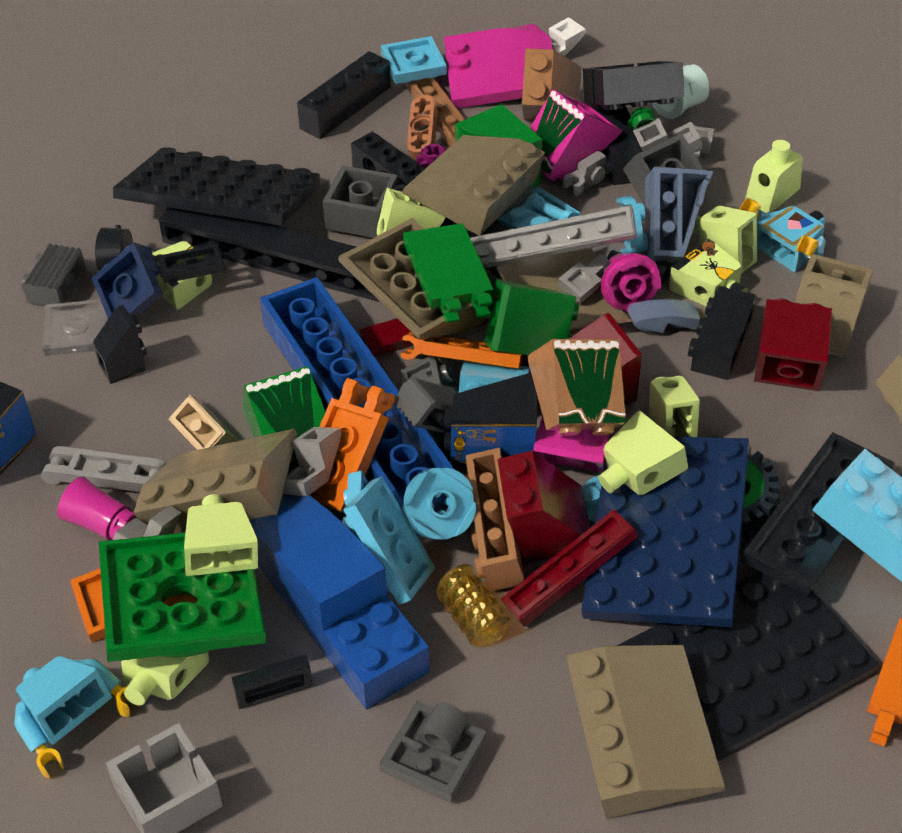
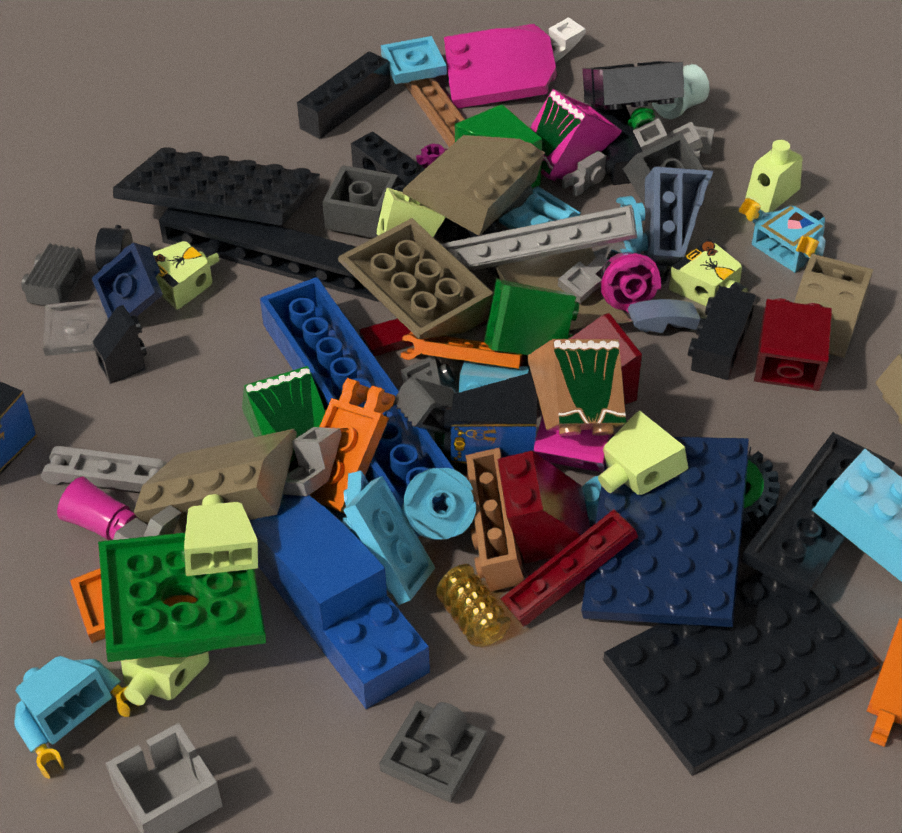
(191, 263): black tile -> none
(200, 425): tan slope -> none
(272, 681): black tile -> none
(417, 120): nougat beam -> none
(449, 270): green tile -> none
(544, 72): medium nougat slope -> none
(643, 727): dark tan slope -> none
(674, 403): yellowish green torso -> none
(732, 231): yellowish green torso -> none

